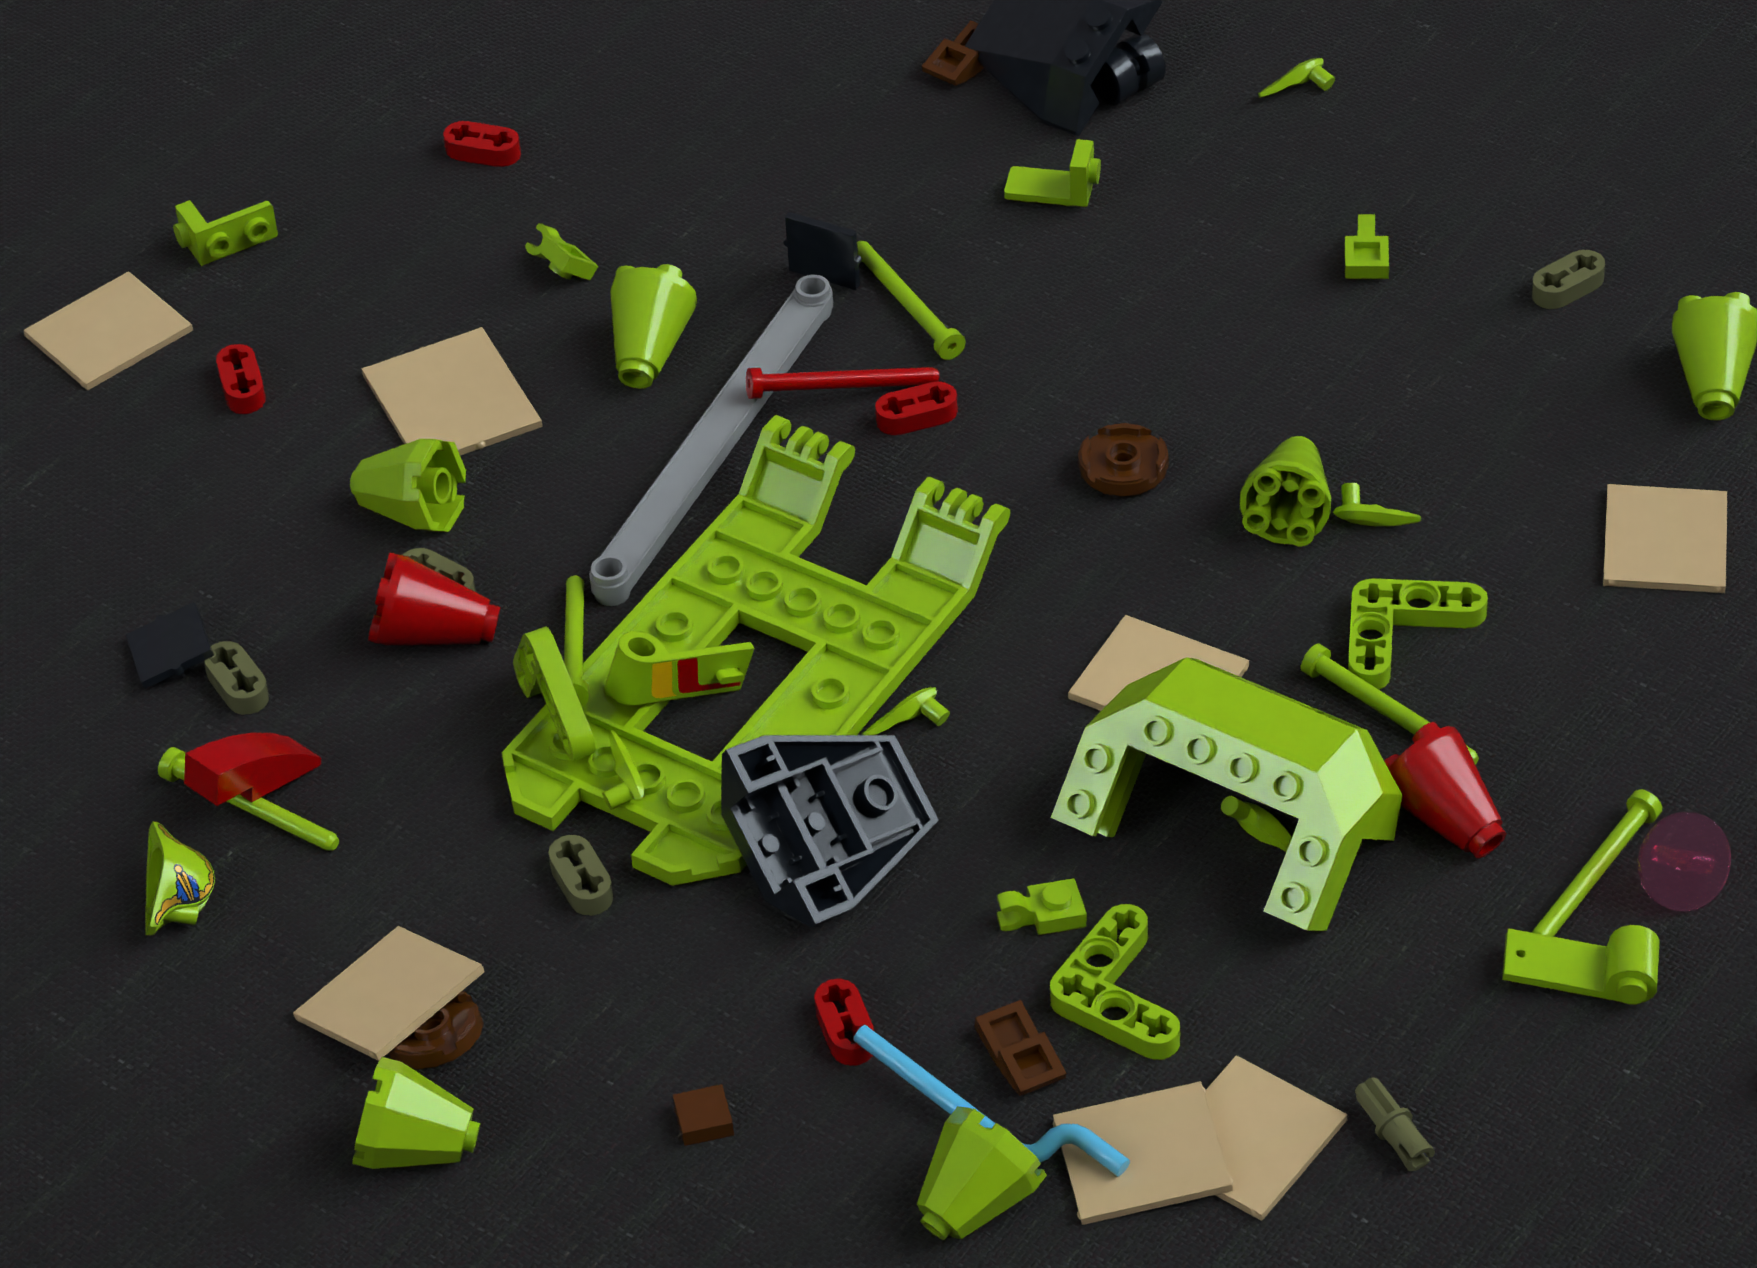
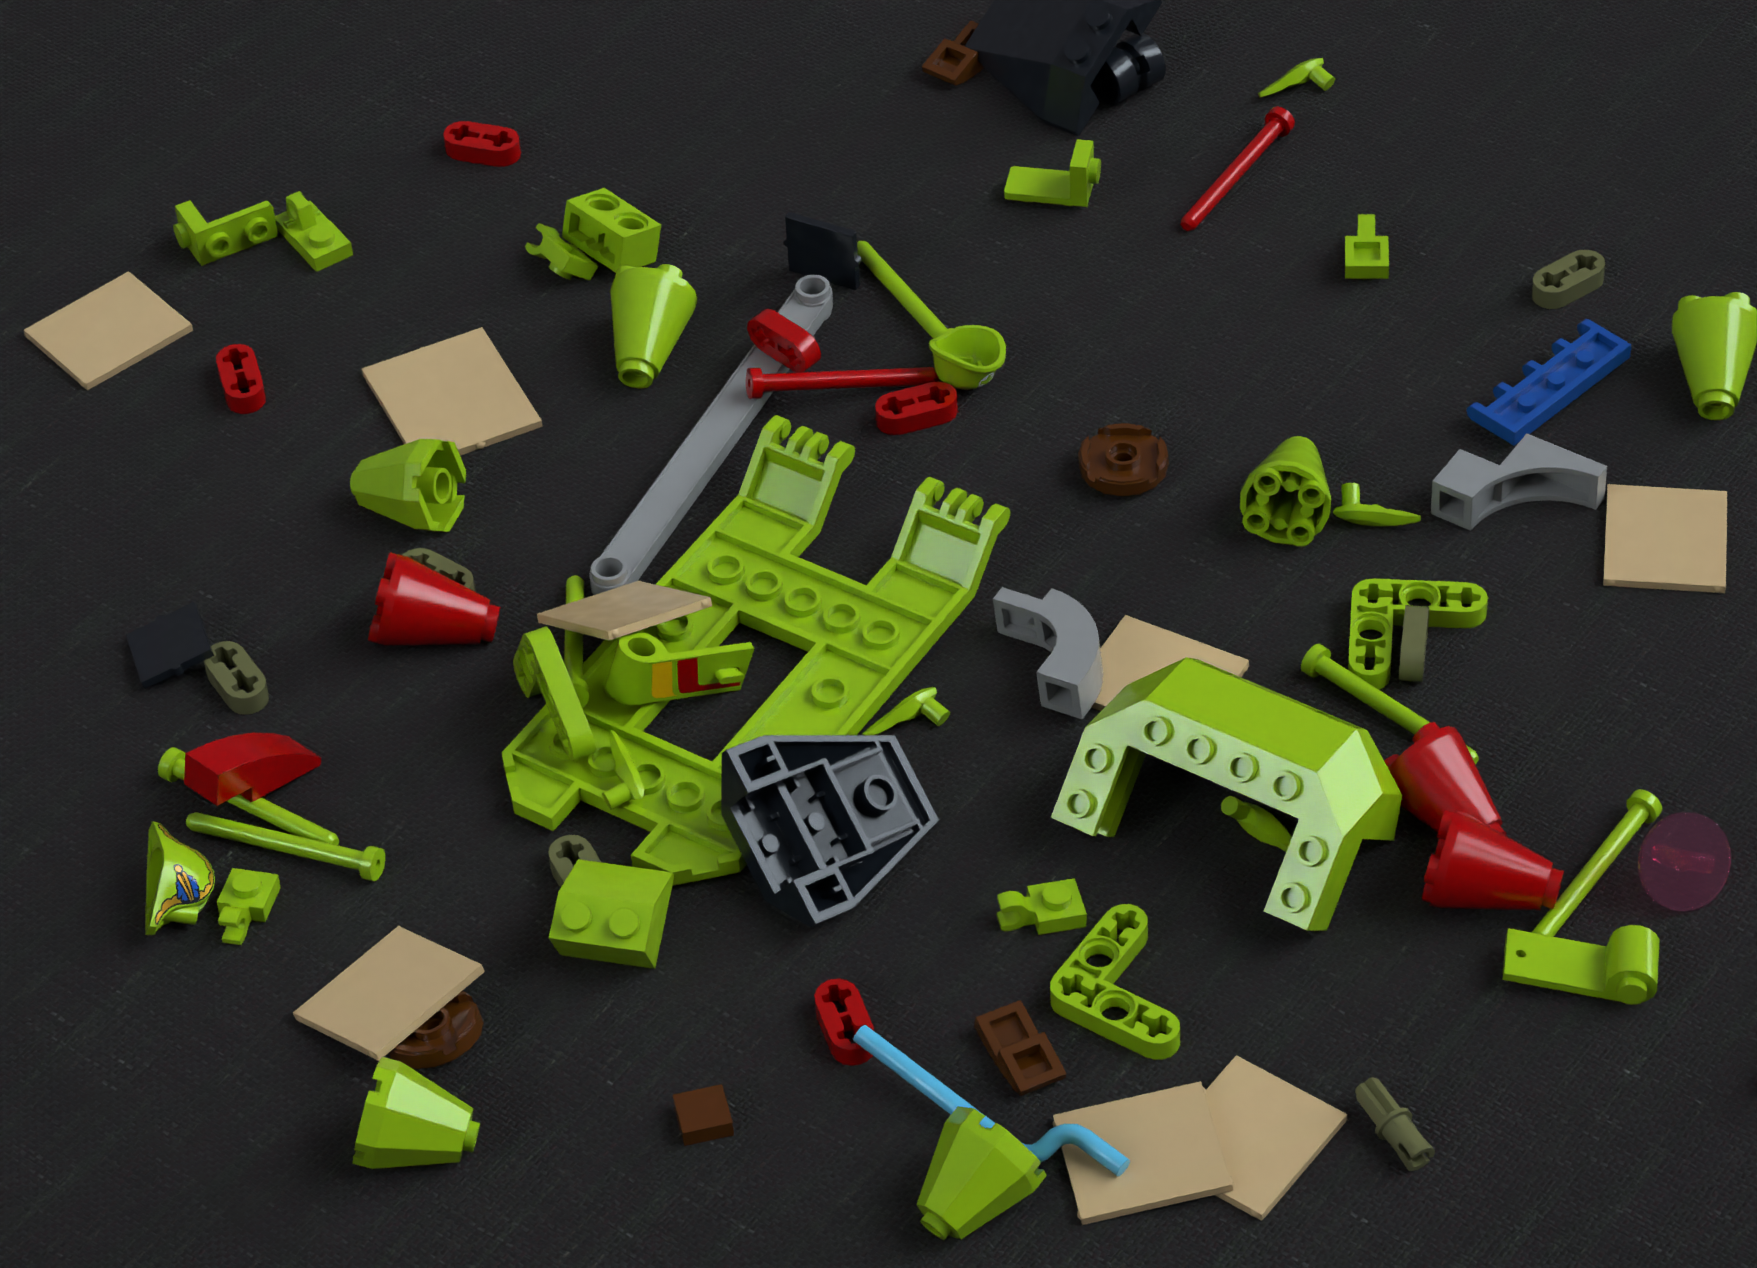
(245, 898): none -> lime plate
(312, 233): none -> lime hinge
(368, 862): none -> lime bar
(611, 230): none -> lime brick
(611, 913): none -> lime slope
(624, 610): none -> tan piece
(784, 340): none -> red beam
(968, 356): none -> lime helmet
(1074, 669): none -> light grey arch
(1278, 123): none -> red bar
(1414, 643): none -> olive beam
(1486, 869): none -> red cone
(1533, 471): none -> light grey arch
(1553, 384): none -> blue hinge

